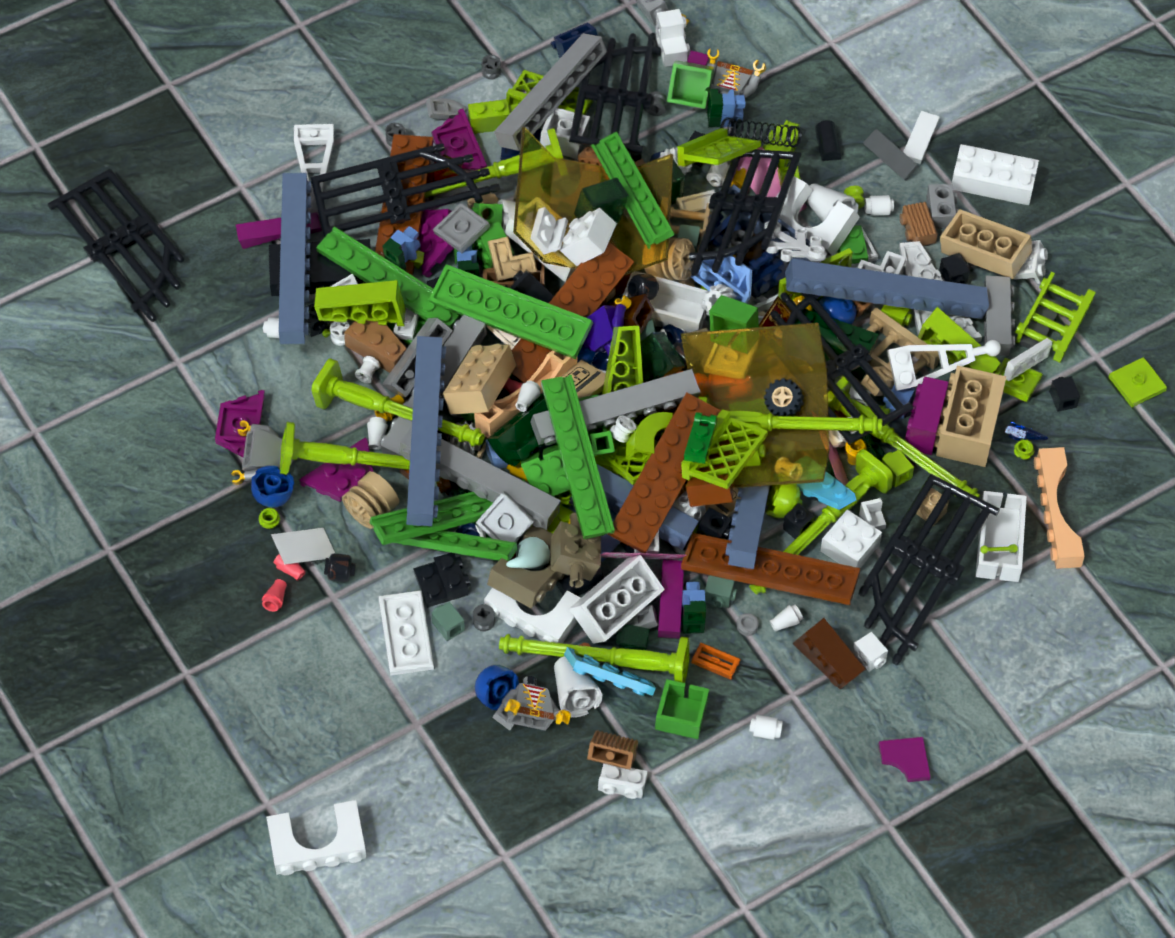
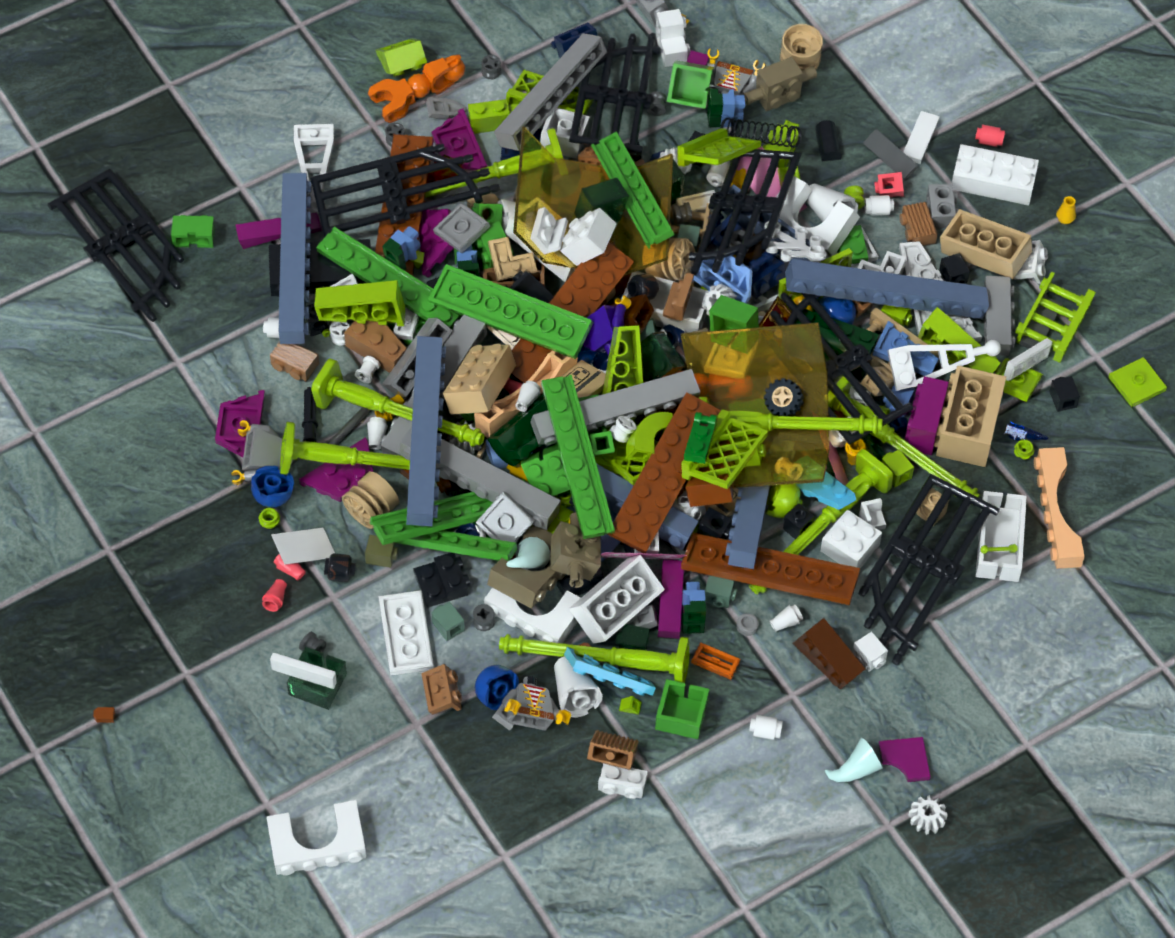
(104, 714): none -> dark orange piece
(193, 230): none -> bright green brick
(294, 360): none -> medium nougat brick
(303, 670): none -> white tile
(309, 423): none -> black axle
(311, 641): none -> dark grey wheel
(313, 692): none -> clear green piece
(350, 424): none -> flat silver bar
(380, 554): none -> olive brick
(402, 56): none -> lime slope
(436, 77): none -> orange piece
(441, 689): none -> medium nougat bracket
(630, 705): none -> lime piece
(679, 298): none -> medium nougat bracket
(682, 213): none -> dark grey wheel
(779, 84): none -> dark tan brick
(803, 45): none -> tan wheel
(860, 764): none -> light aqua hat
(893, 180): none -> coral brick
(899, 424): none -> dark blue piece
(919, 814): none -> white gear
(923, 361): none -> medium blue wing
(990, 135): none -> coral brick
(1067, 211): none -> yellow cone

